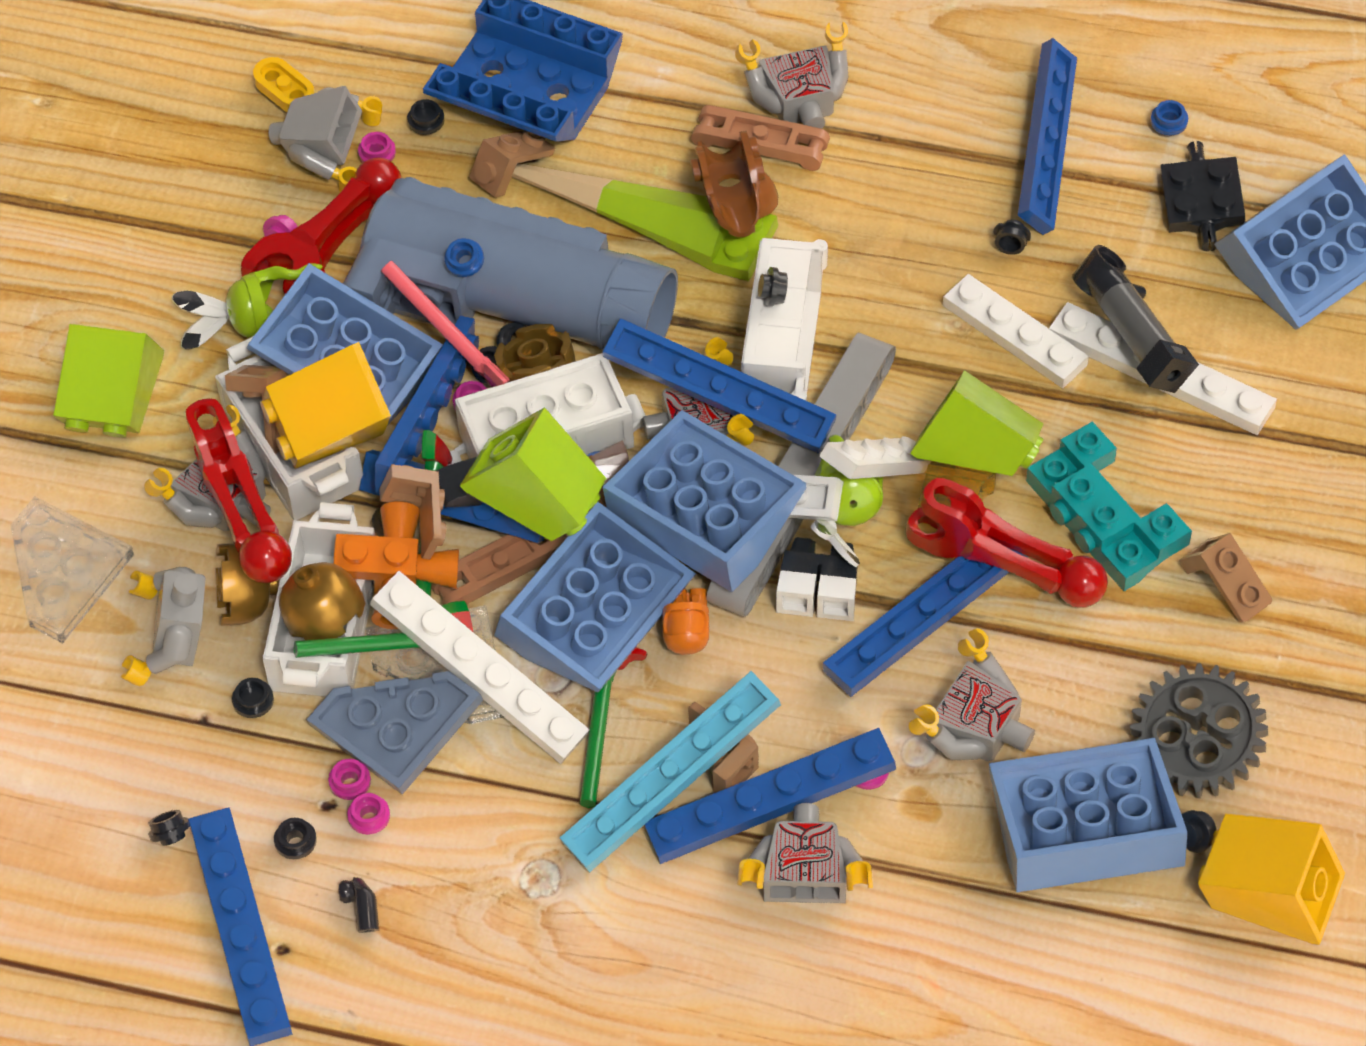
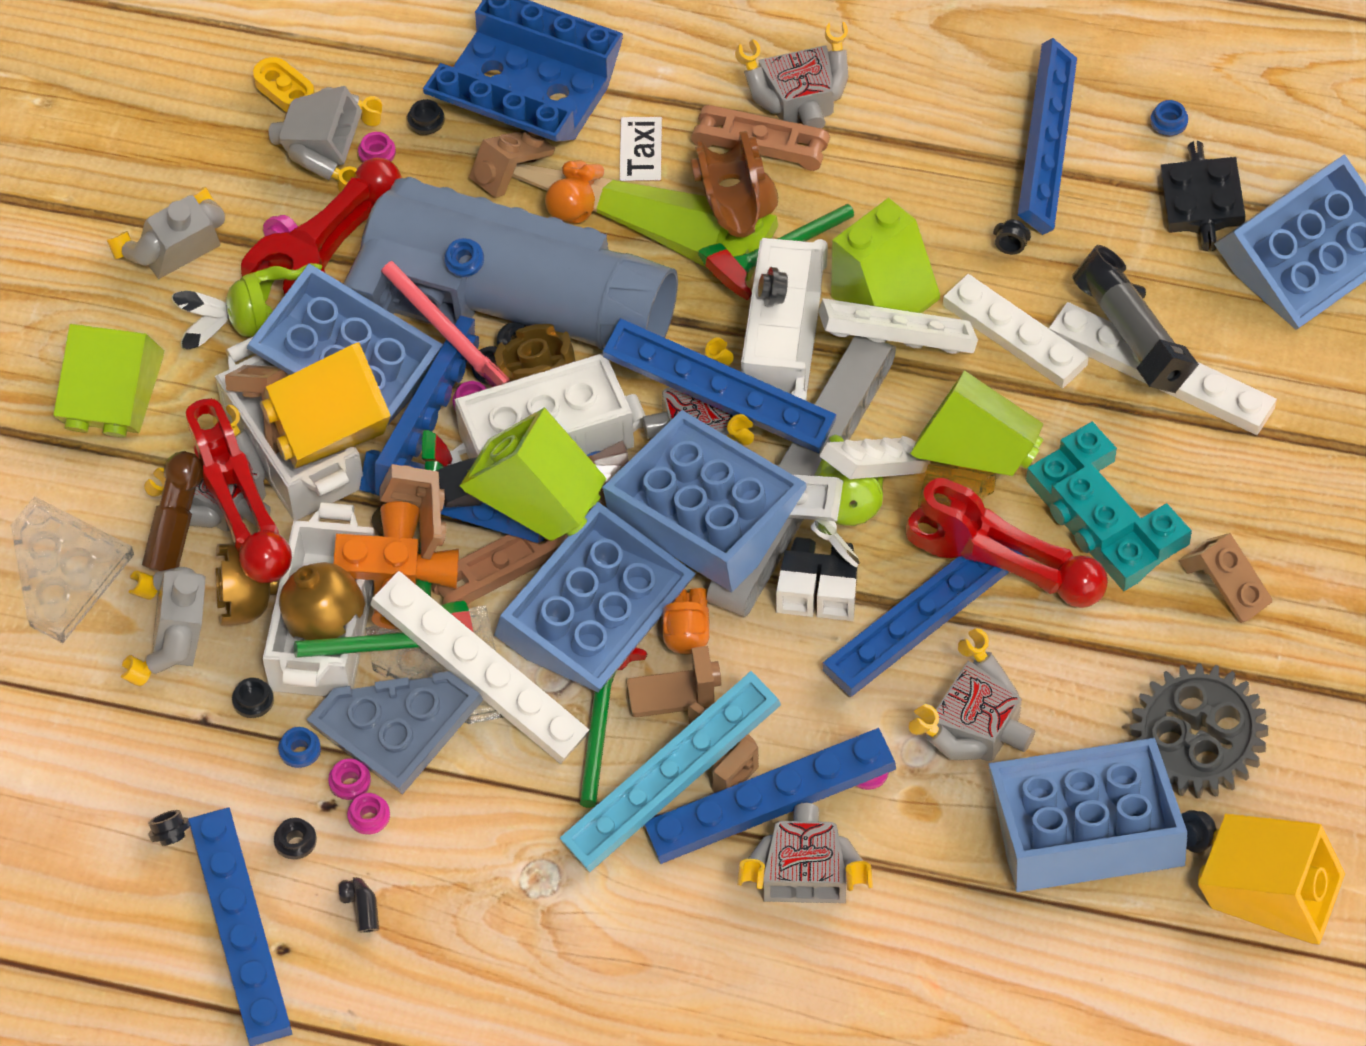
(173, 515): none -> reddish brown piece
(174, 235): none -> light grey torso
(297, 738): none -> blue plate
(573, 197): none -> orange piece
(640, 149): none -> white sticker
(676, 690): none -> medium nougat bracket
(733, 270): none -> piece
(883, 262): none -> lime slope
(898, 326): none -> white plate

